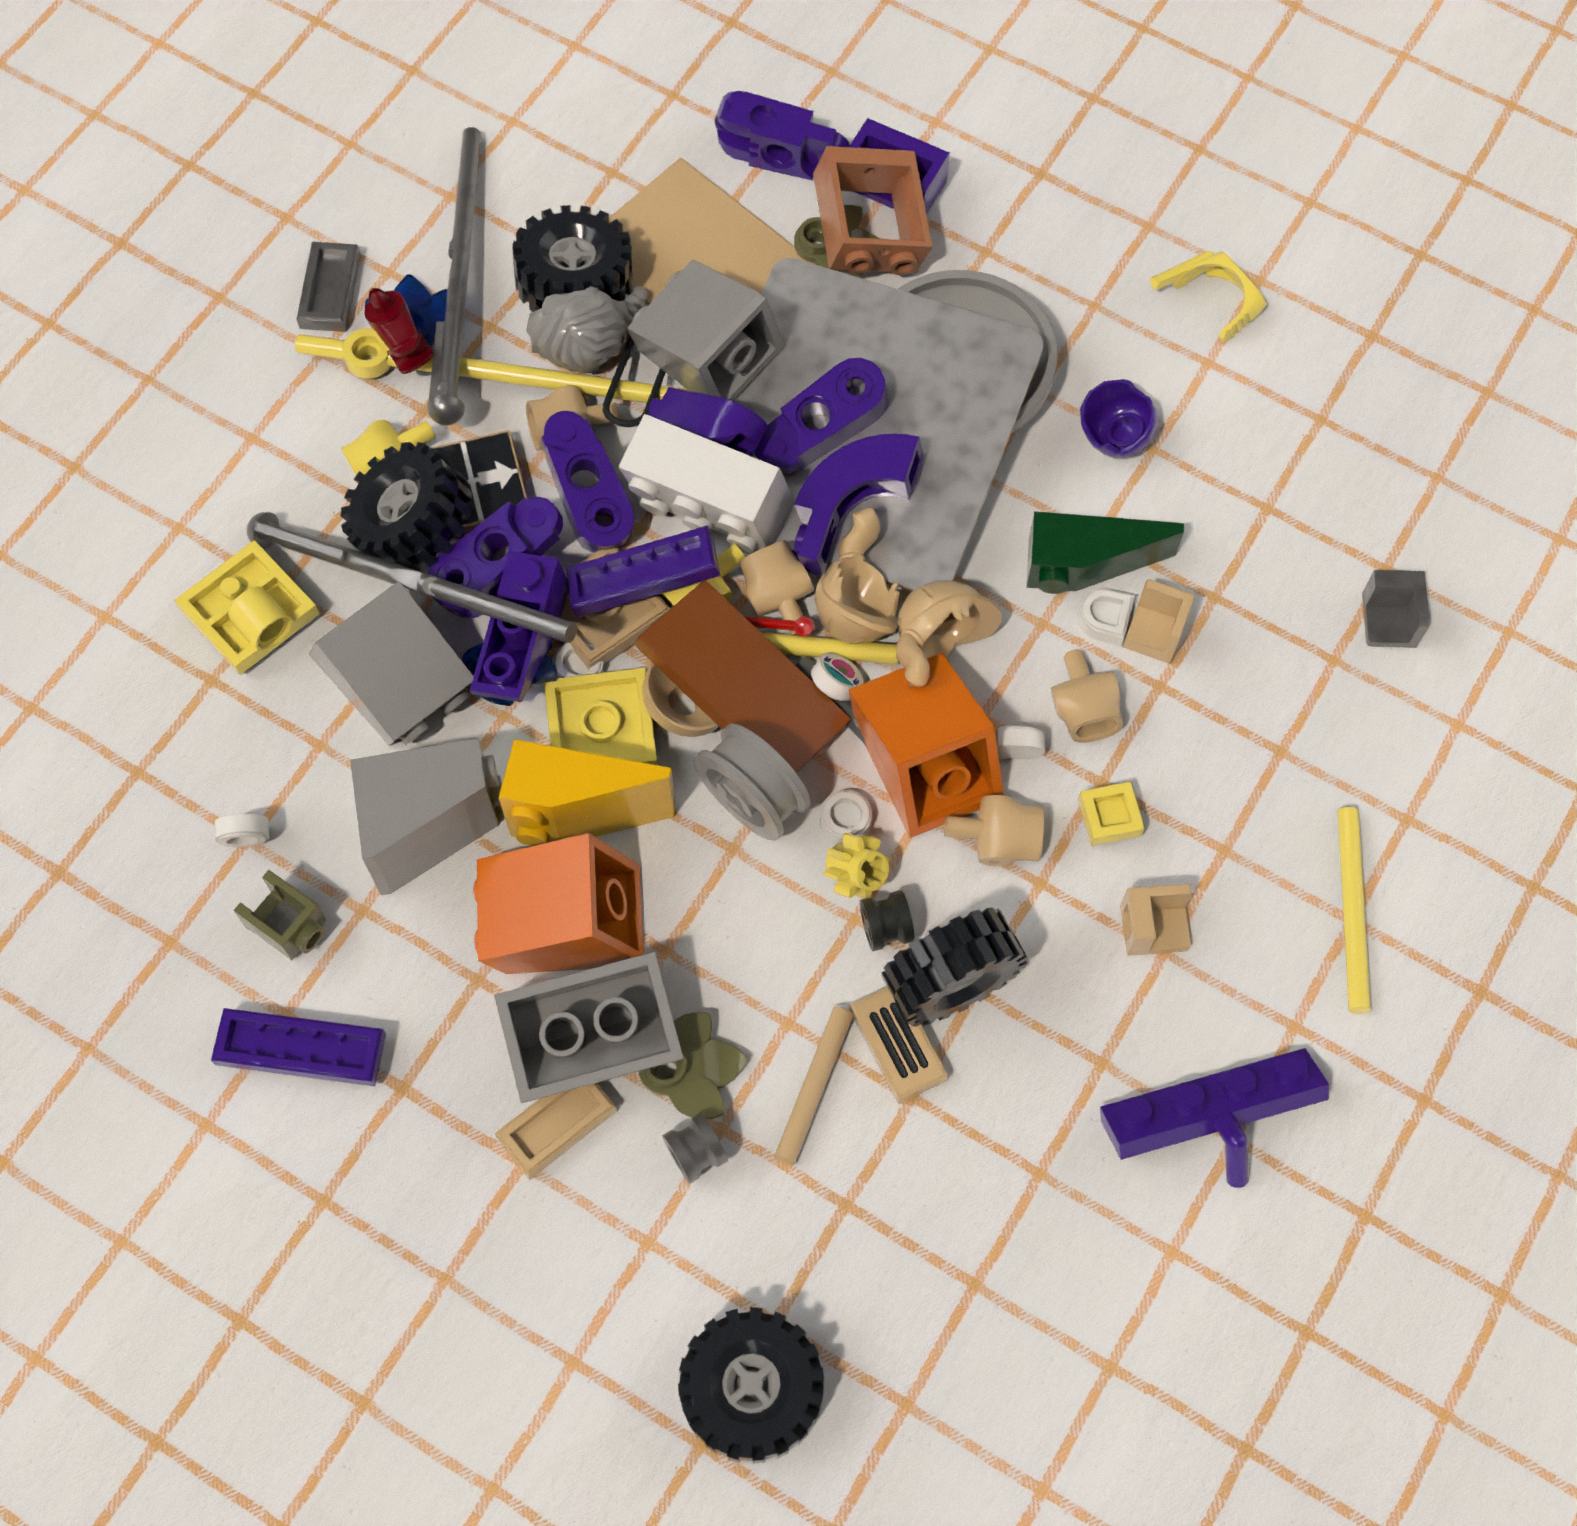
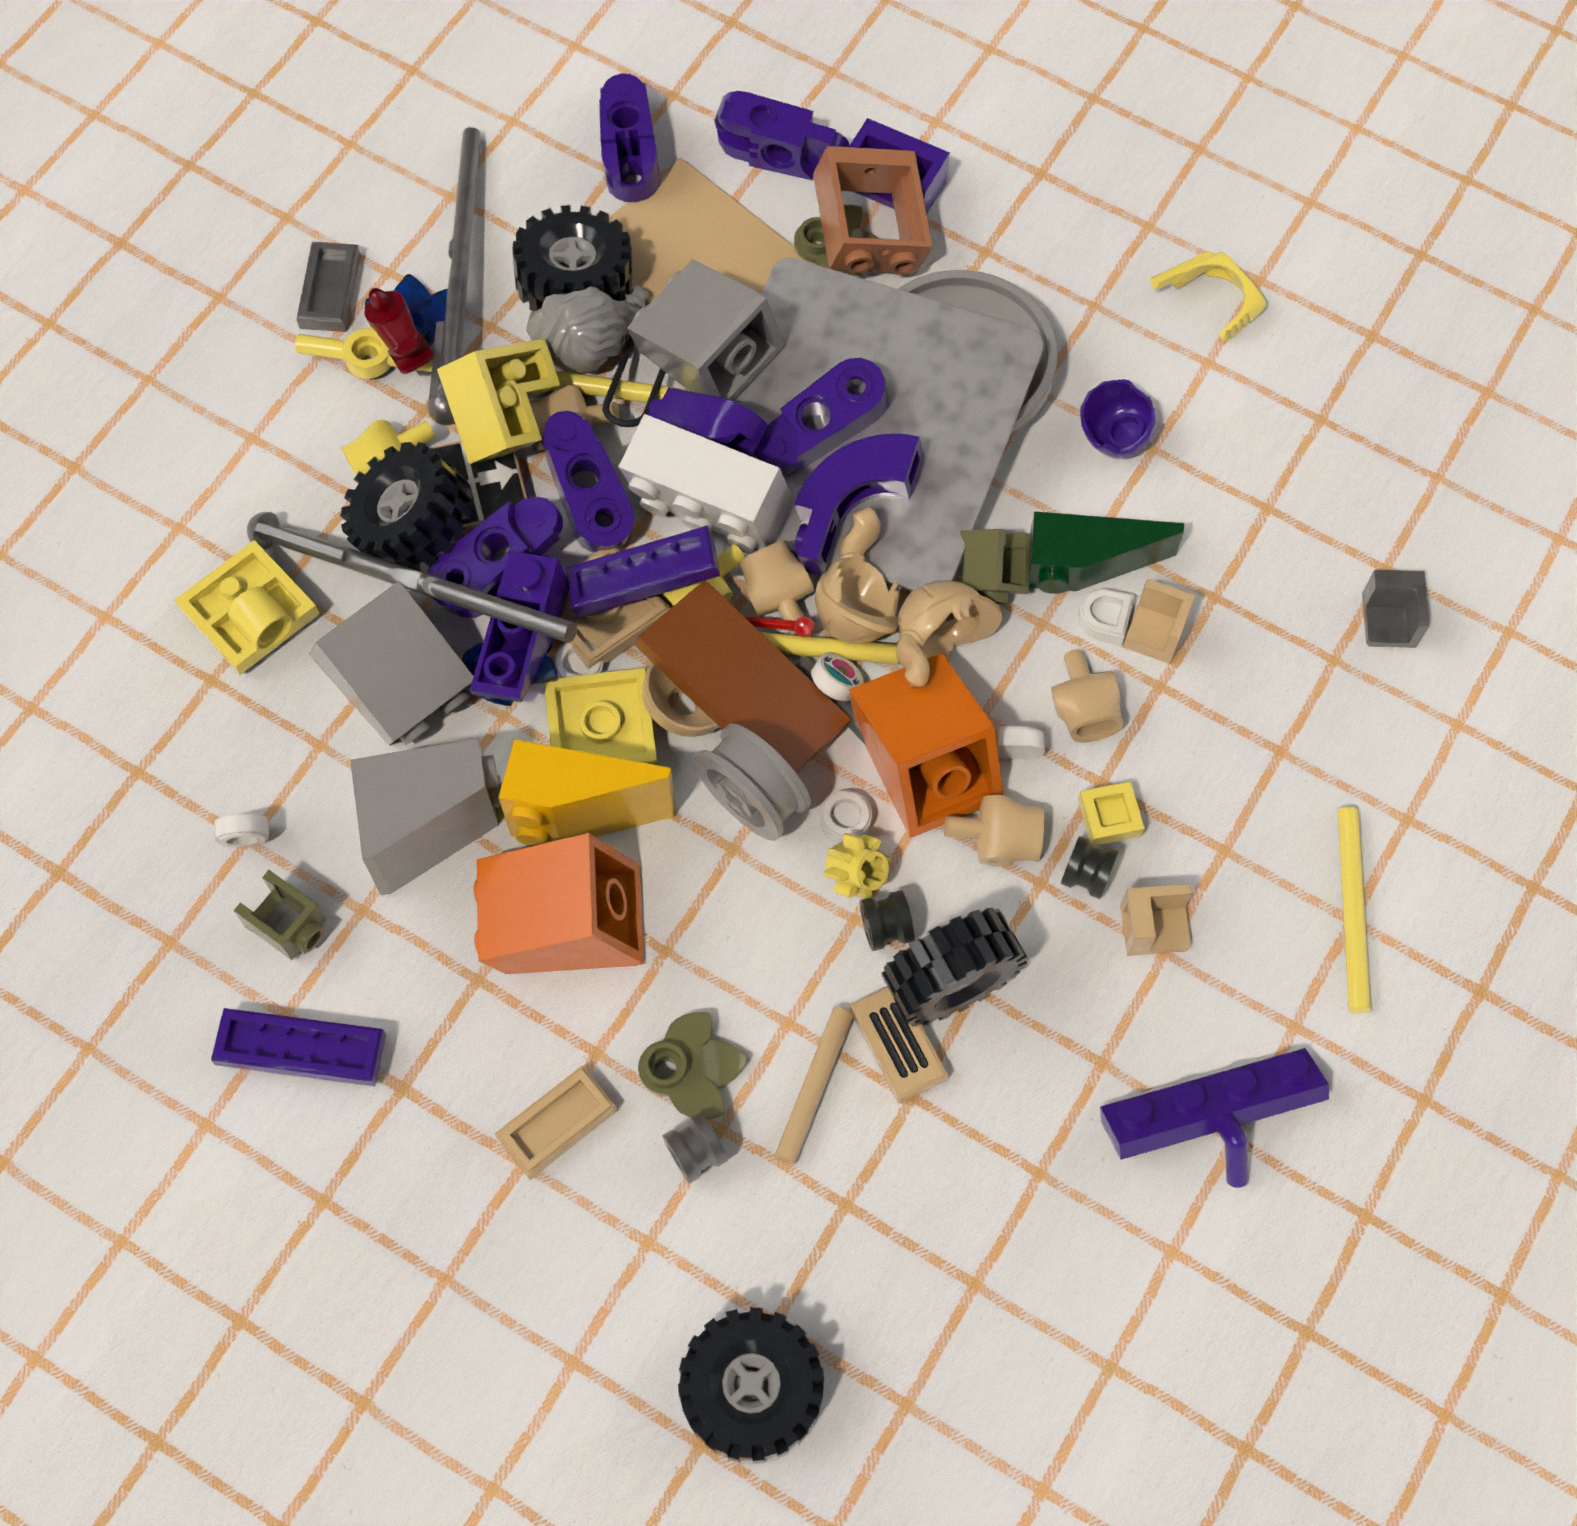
(492, 396): none -> light yellow brick
(588, 1027): light grey slope -> none
(627, 138): none -> dark purple piece
(996, 563): none -> olive window
(1089, 867): none -> pearl dark grey wheel

